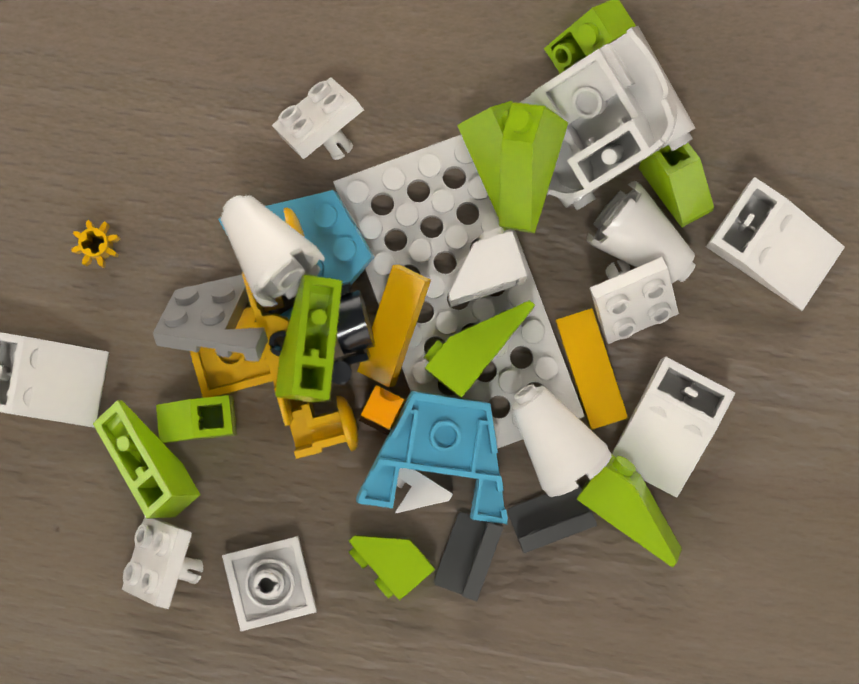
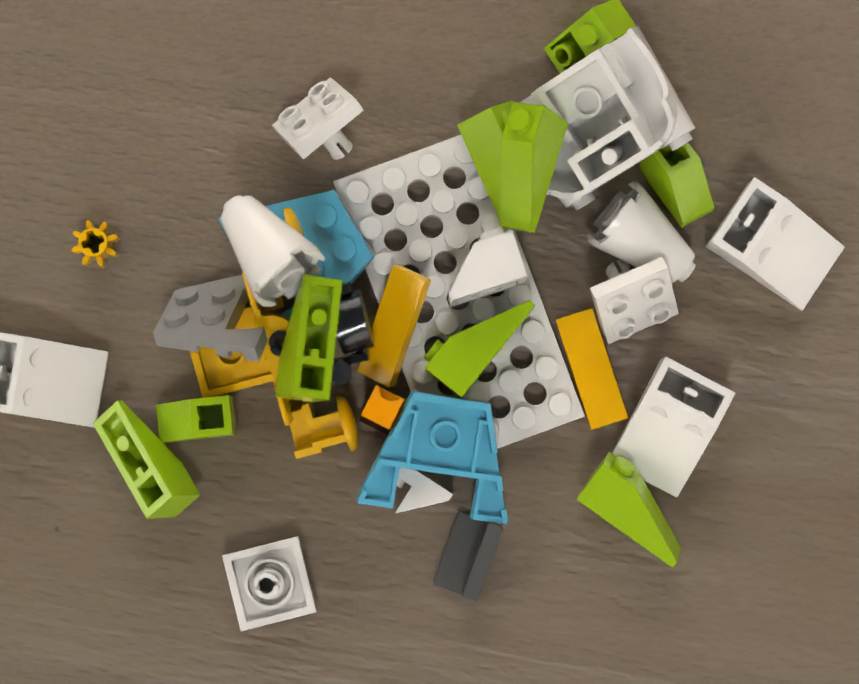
(159, 562): white plate -> none
(394, 560): lime slope -> none
(549, 519): dark grey panel -> none
(557, 441): white cone -> none

